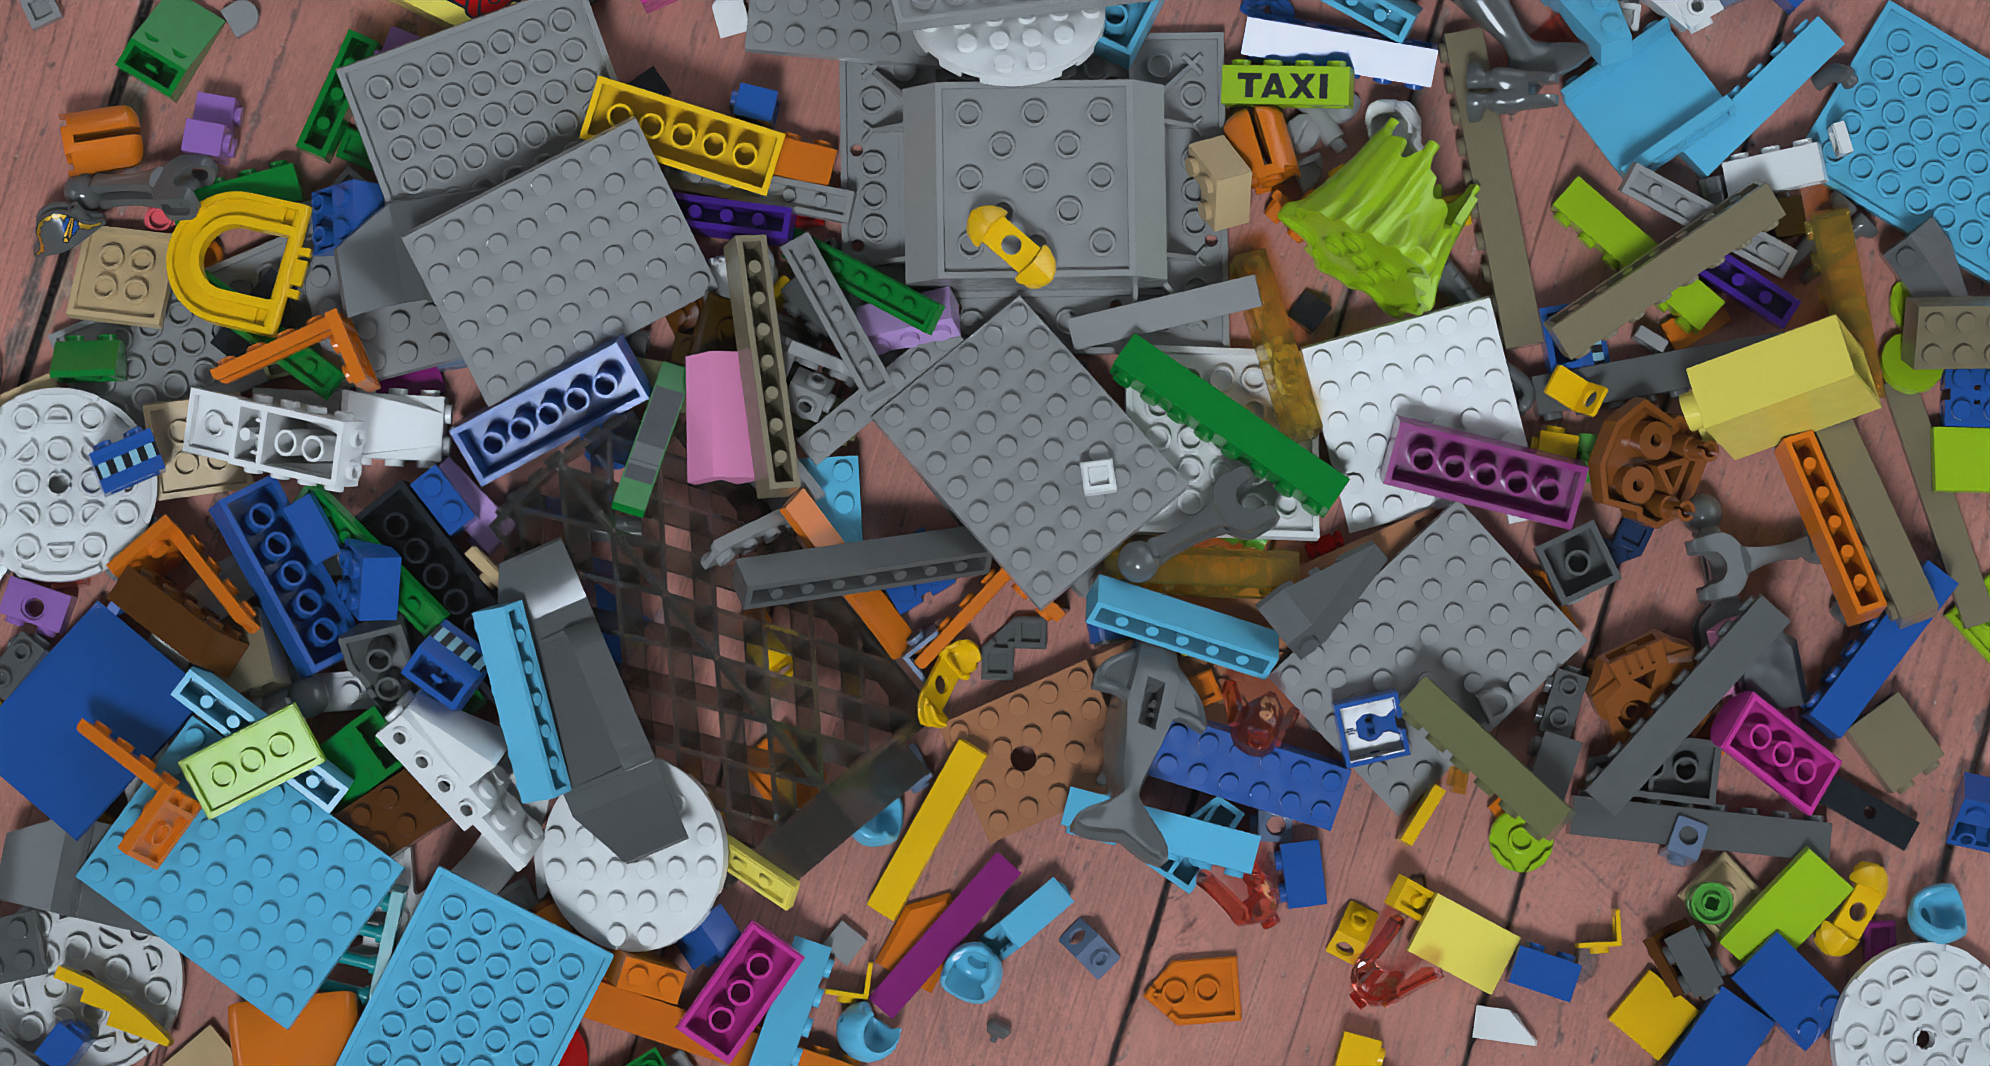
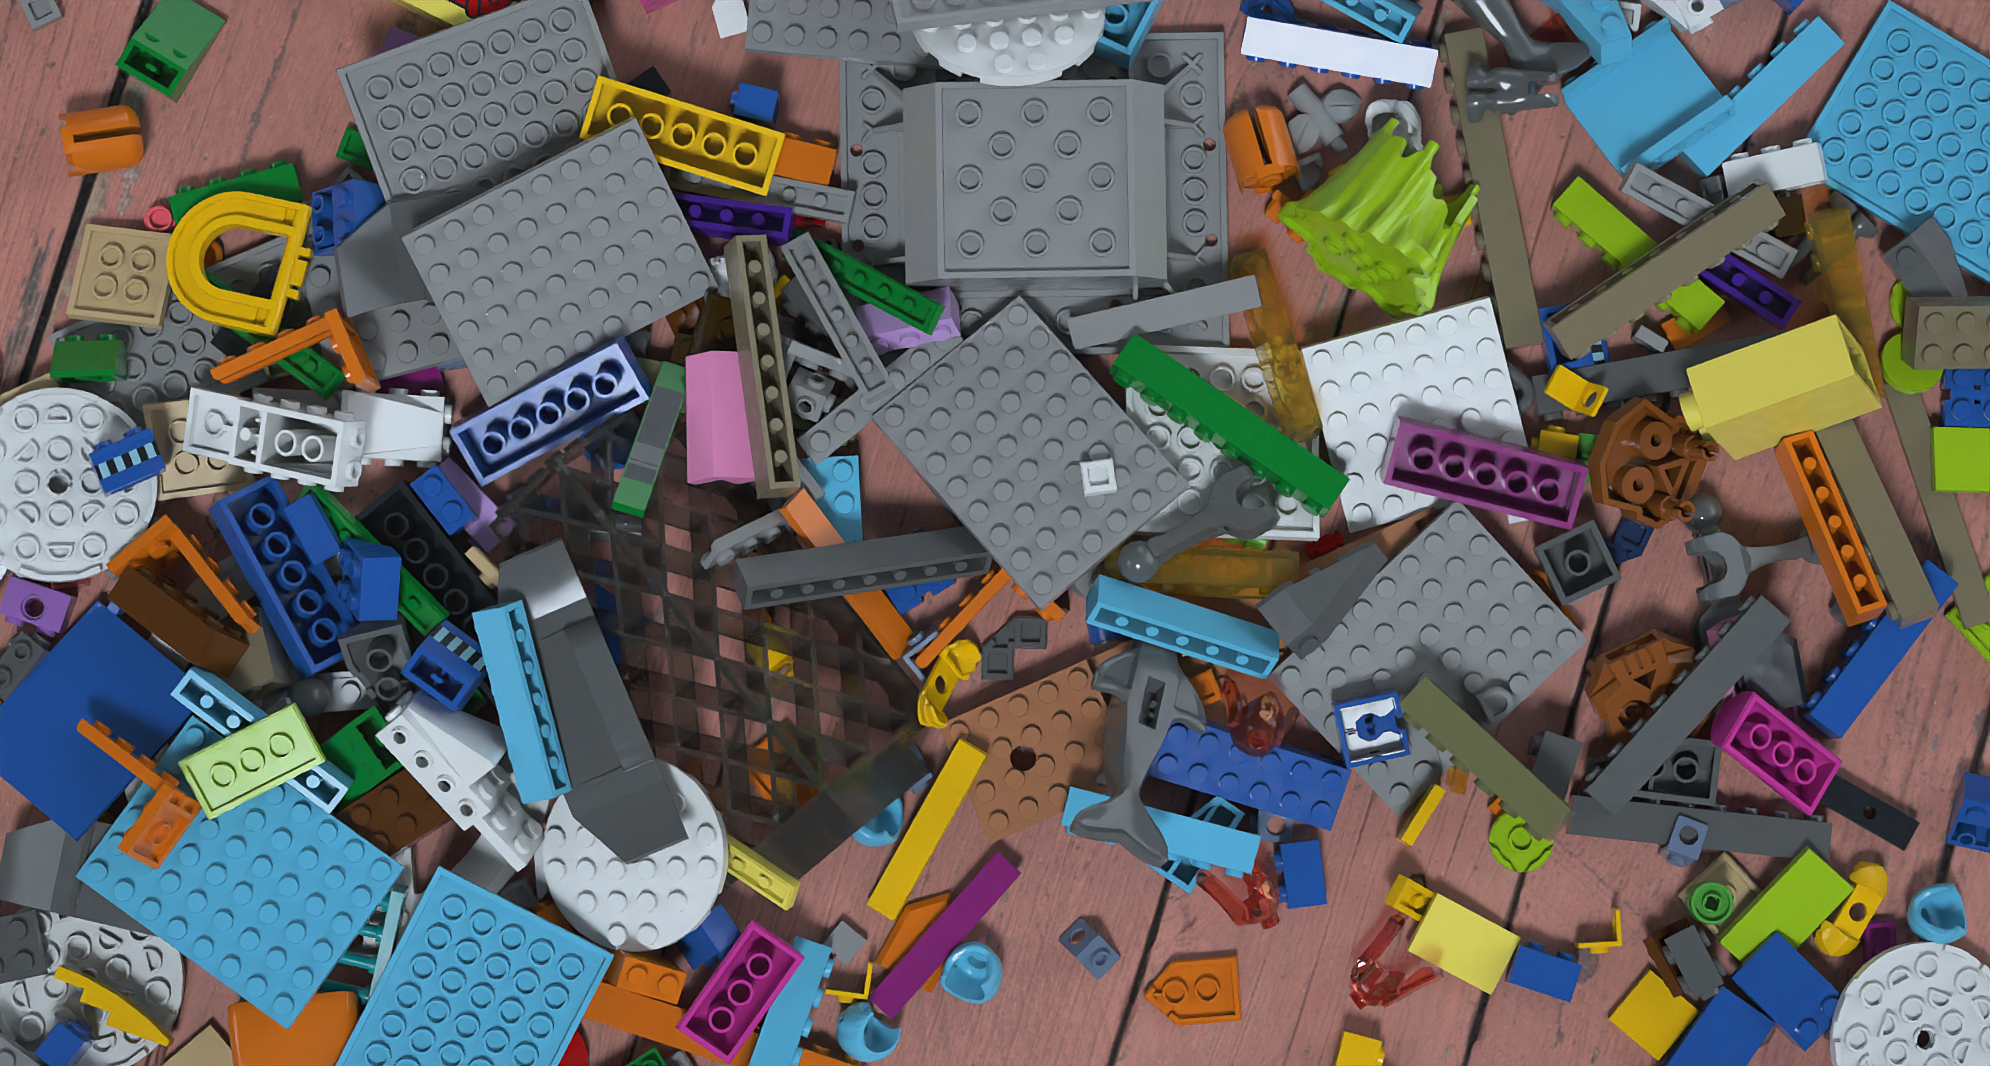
(64, 226): dark grey hat -> none
(159, 187): dark grey piece -> none
(213, 127): medium lavender brick -> none
(241, 17): light grey tile -> none
(331, 110): green brick -> none
(997, 1029): dark grey rock -> none
(1027, 918): medium azure slope -> none
(1033, 263): yellow piece -> none
(1222, 180): tan brick -> none
(1288, 85): lime brick -> none
(1309, 311): black slope -> none
(1354, 930): yellow bracket -> none
(1455, 285): dark grey axle -> none
(1501, 1026): white slope -> none
(1562, 702): dark grey brick -> none
(1835, 73): dark grey arm -> none
(1840, 139): white tile -> none
(1894, 743): dark tan brick -> none

